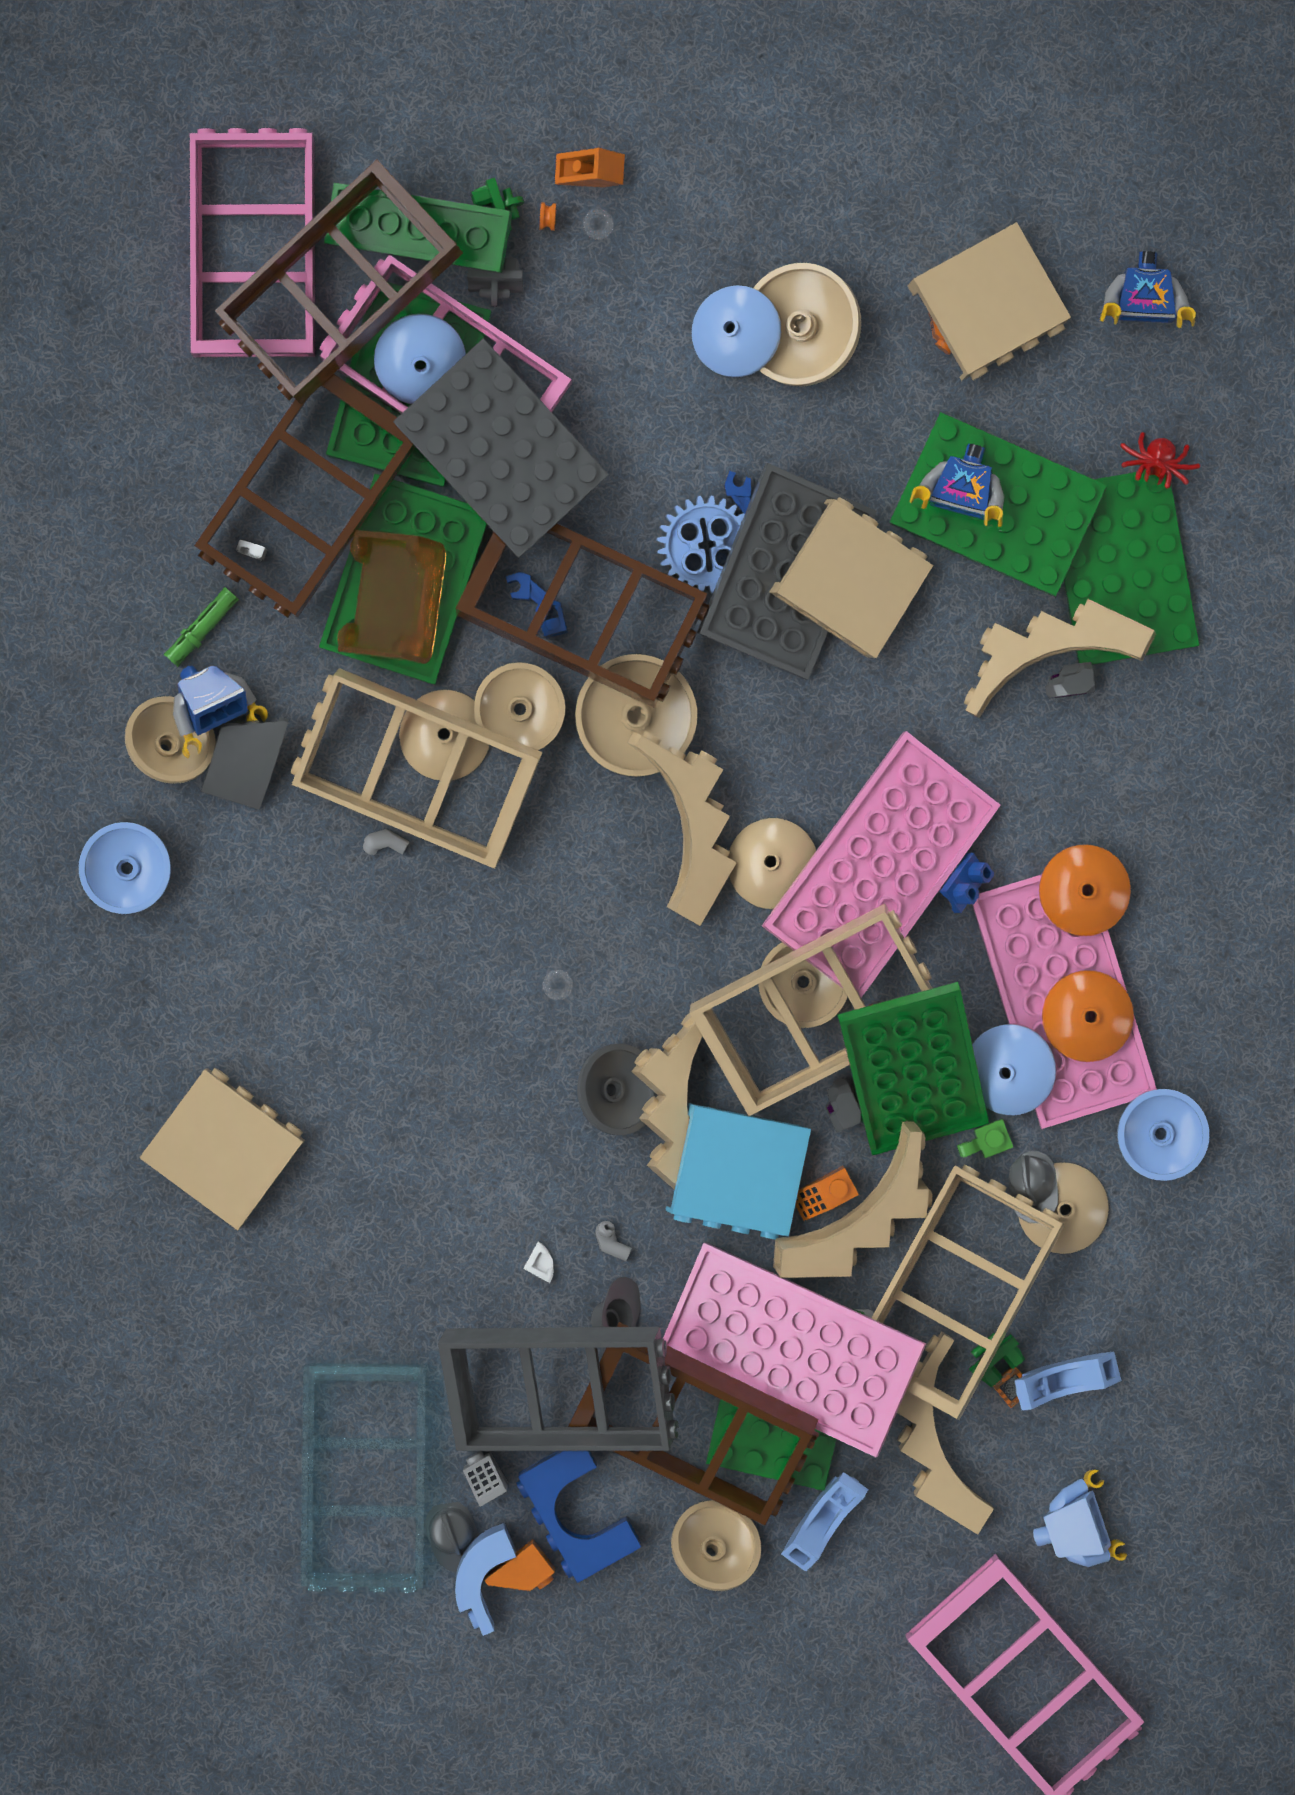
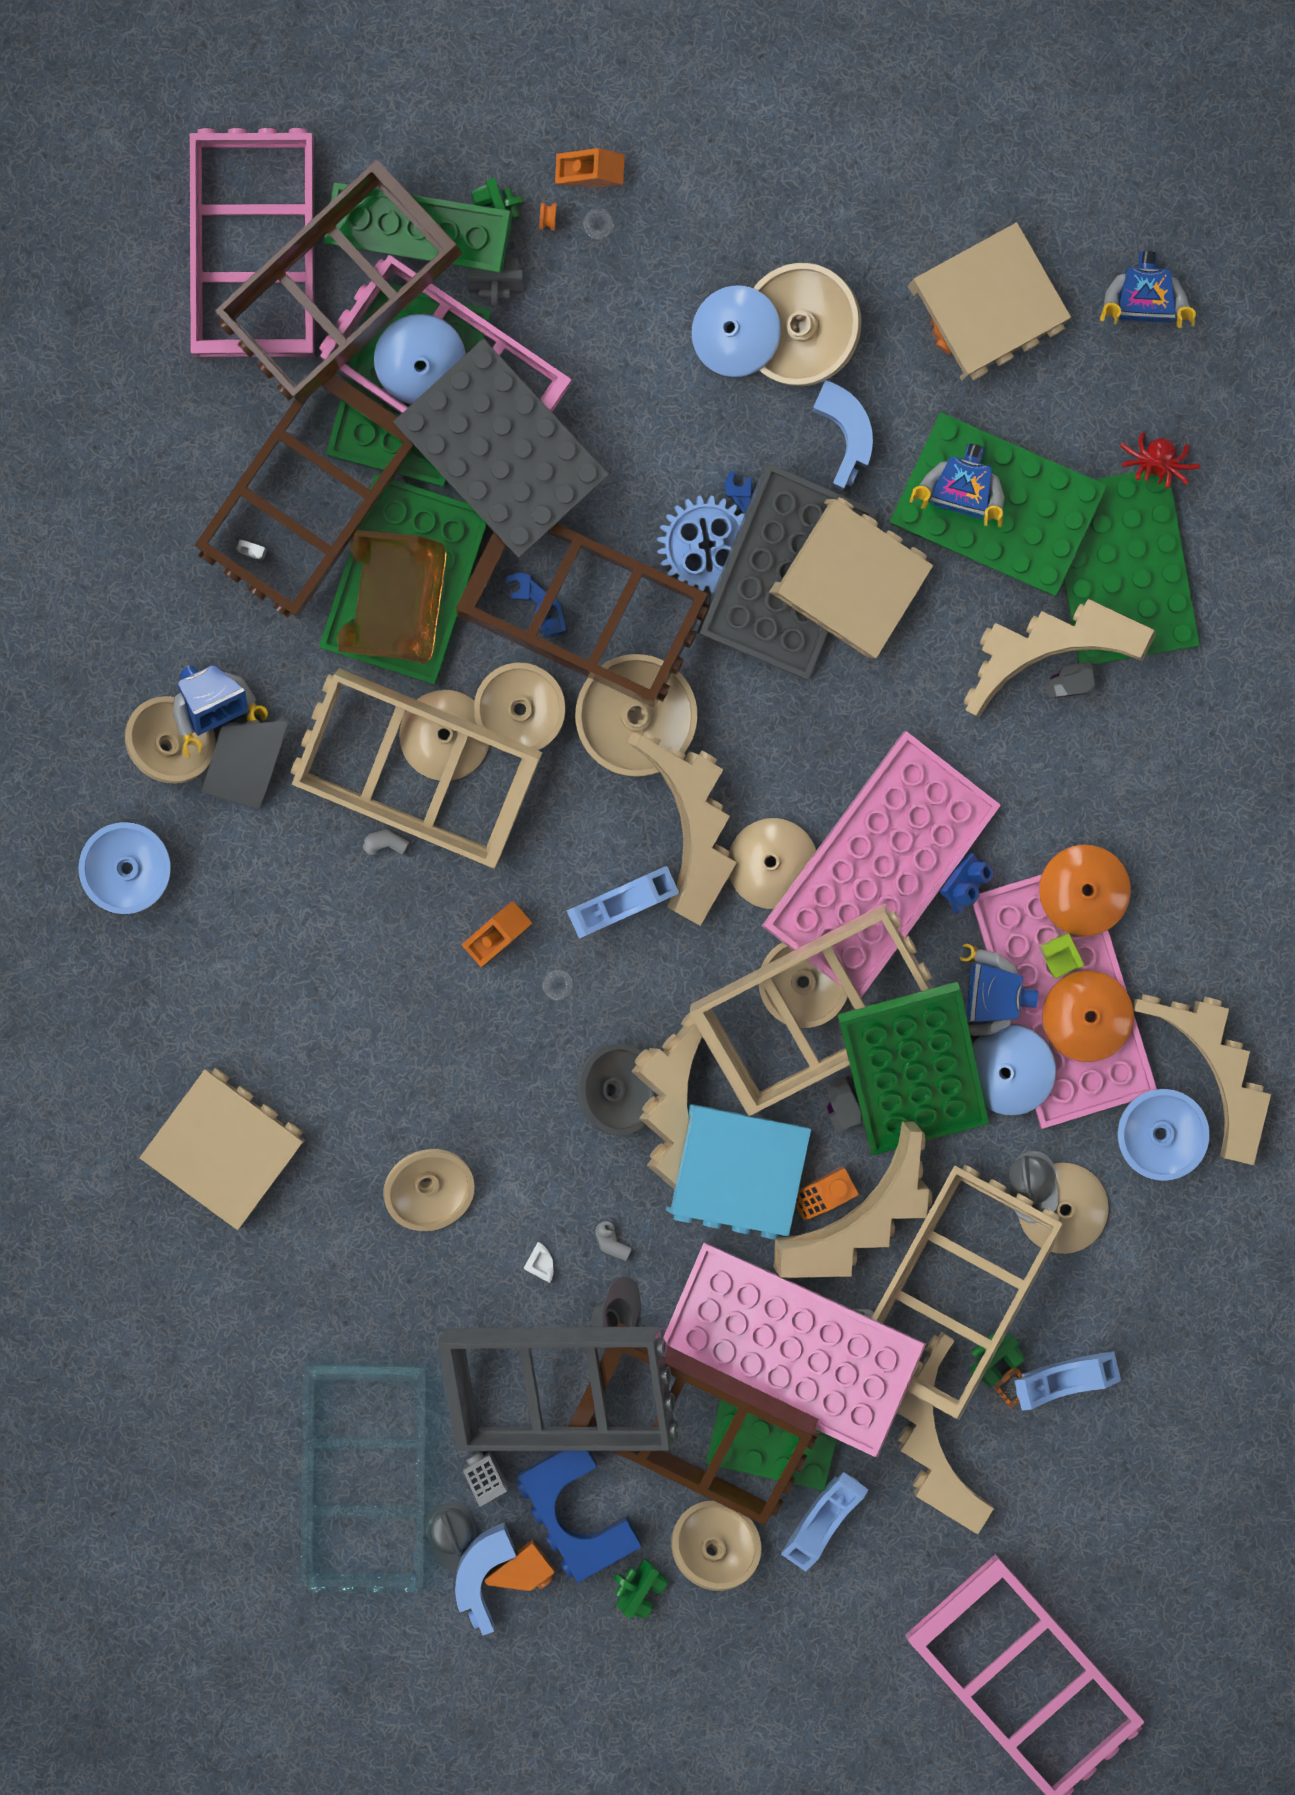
(201, 627): bright green pin -> none
(433, 1202): none -> tan dish
(496, 934): none -> orange slope
(623, 902): none -> light blue arch
(634, 1588): none -> green hips
(851, 417): none -> light blue arch
(989, 1139): bright green plate -> none
(994, 992): none -> blue torso
(1061, 955): none -> lime panel
(1077, 1526): light blue torso -> none
(1243, 1107): none -> tan arch

